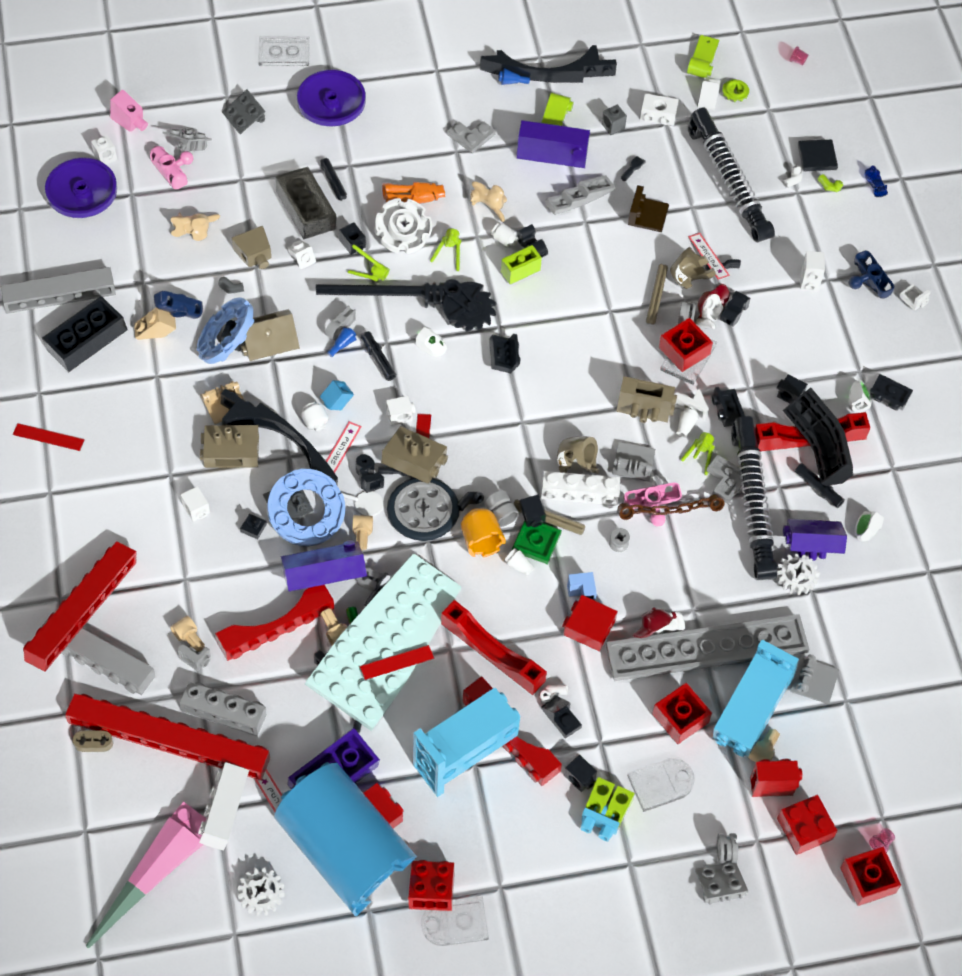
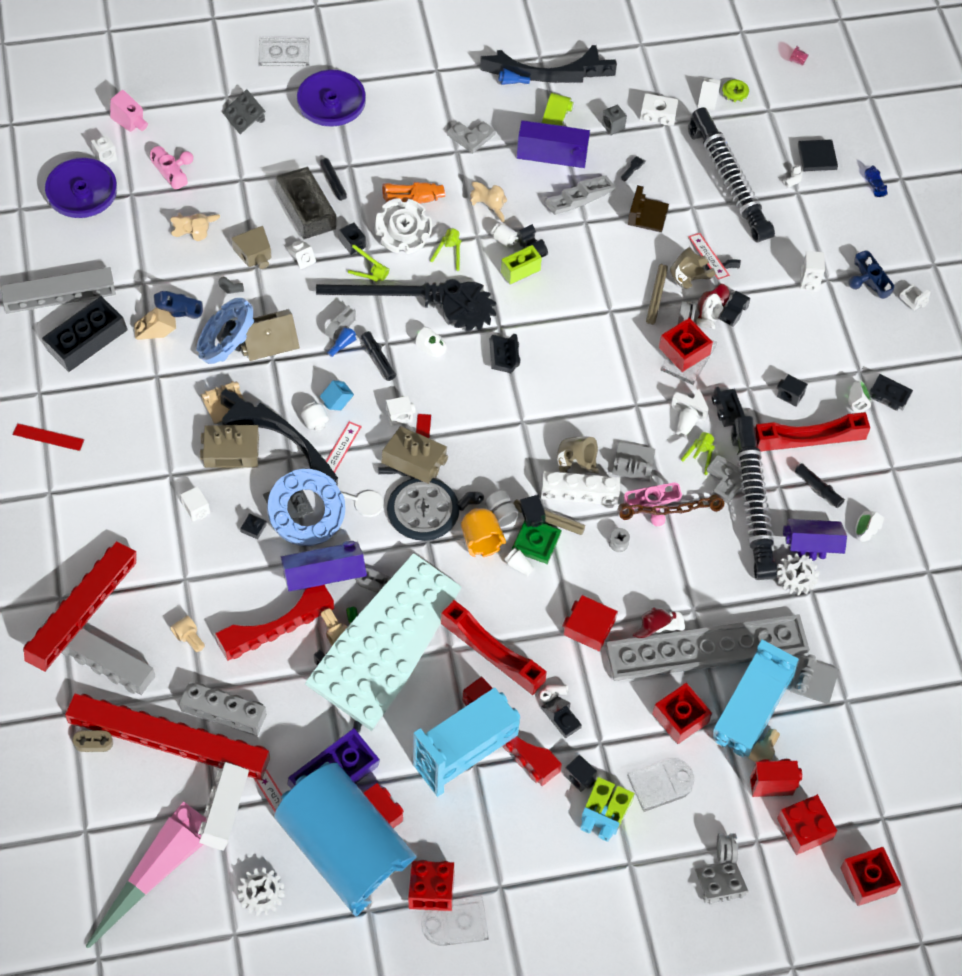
(188, 140): light grey hinge -> none
(192, 658): light grey bracket -> none
(362, 529): tan axle -> none
(368, 479): black leg -> none
(379, 585): black piece -> none
(397, 662): red sticker -> none
(582, 584): light blue piece -> none
(646, 400): dark tan piece -> none
(703, 57): lime door -> none
(824, 436): black piece -> none
(830, 186): lime arm -> none
(883, 838): clear pink piece -> none

